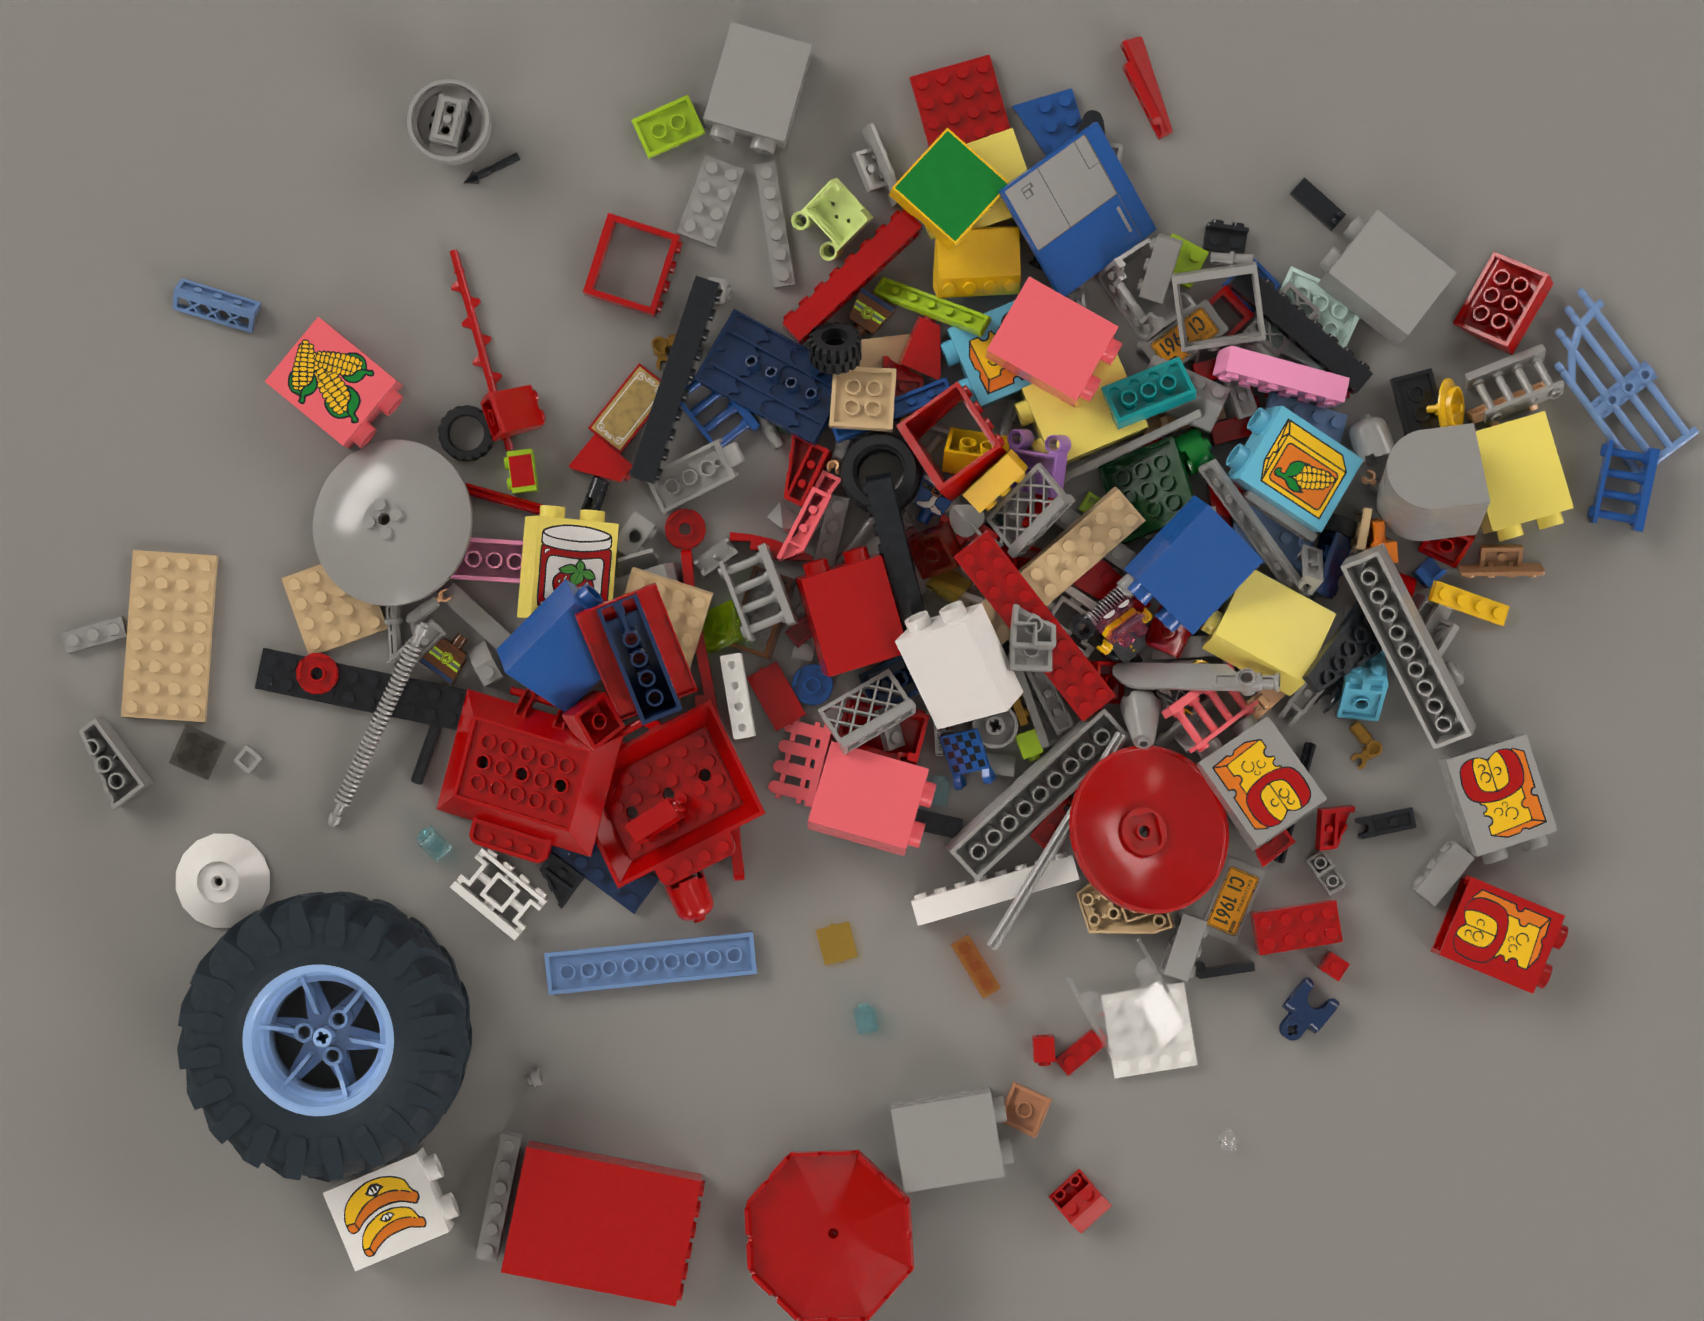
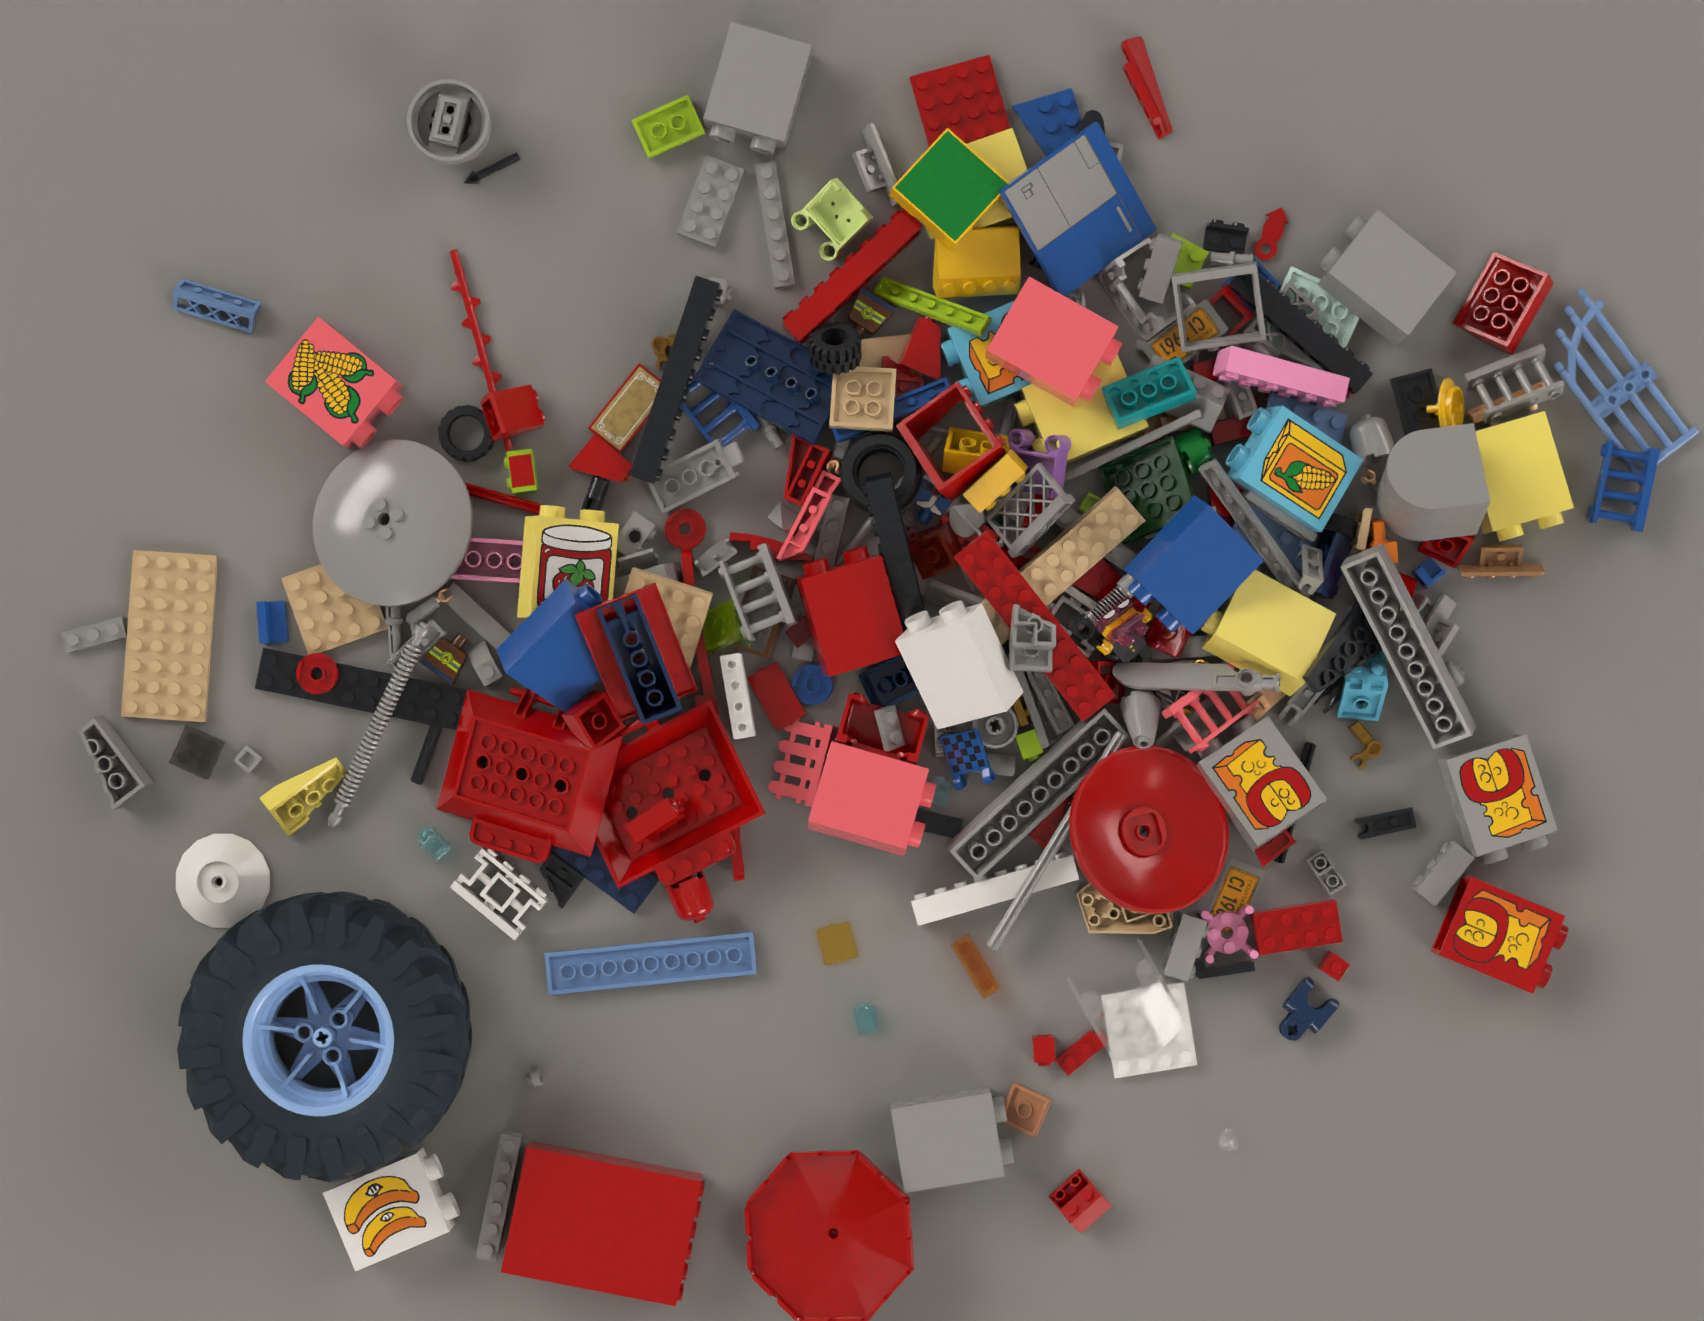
(272, 622): none -> blue panel
(297, 797): none -> light yellow wedge
(600, 254): red window -> none
(879, 723): light grey fence -> none
(949, 585): clear yellow piece -> none
(1235, 941): none -> bright pink plate
(1271, 233): none -> red brick
(1317, 204): black hinge -> none
(1331, 826): red wing -> none
(1468, 603): yellow plate -> none

